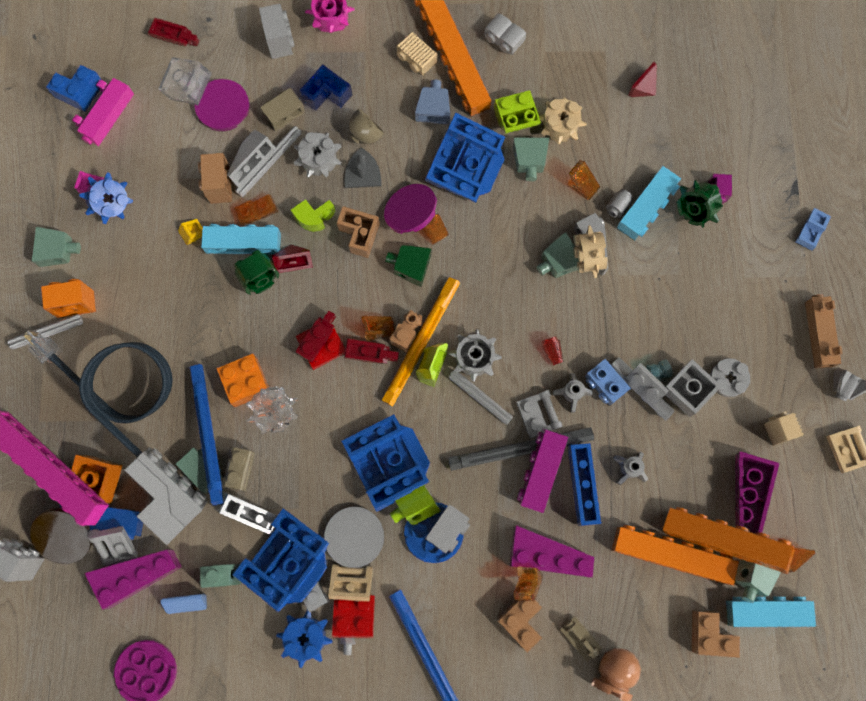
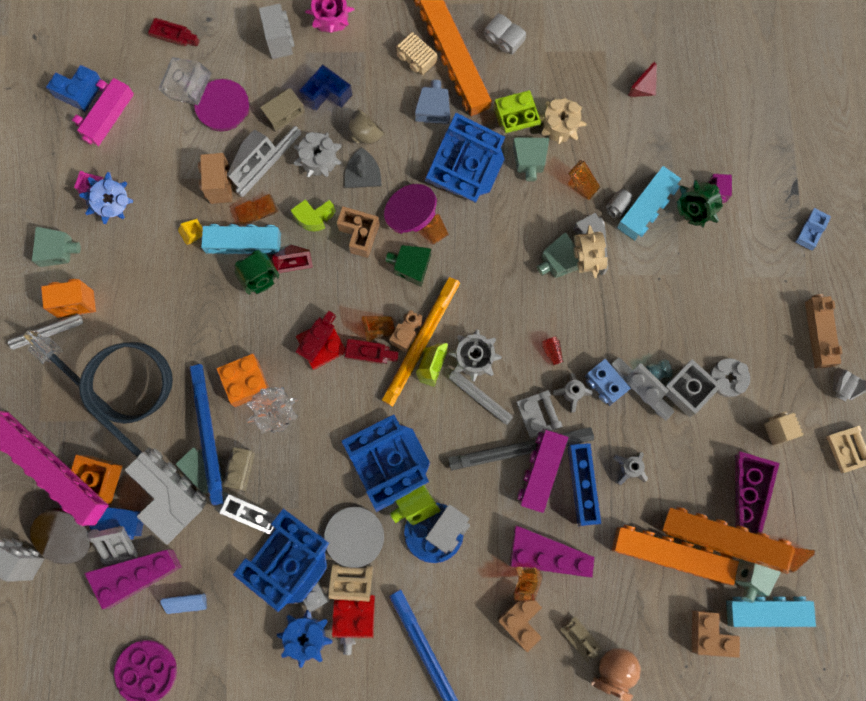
(218, 575): sand green torso -> none

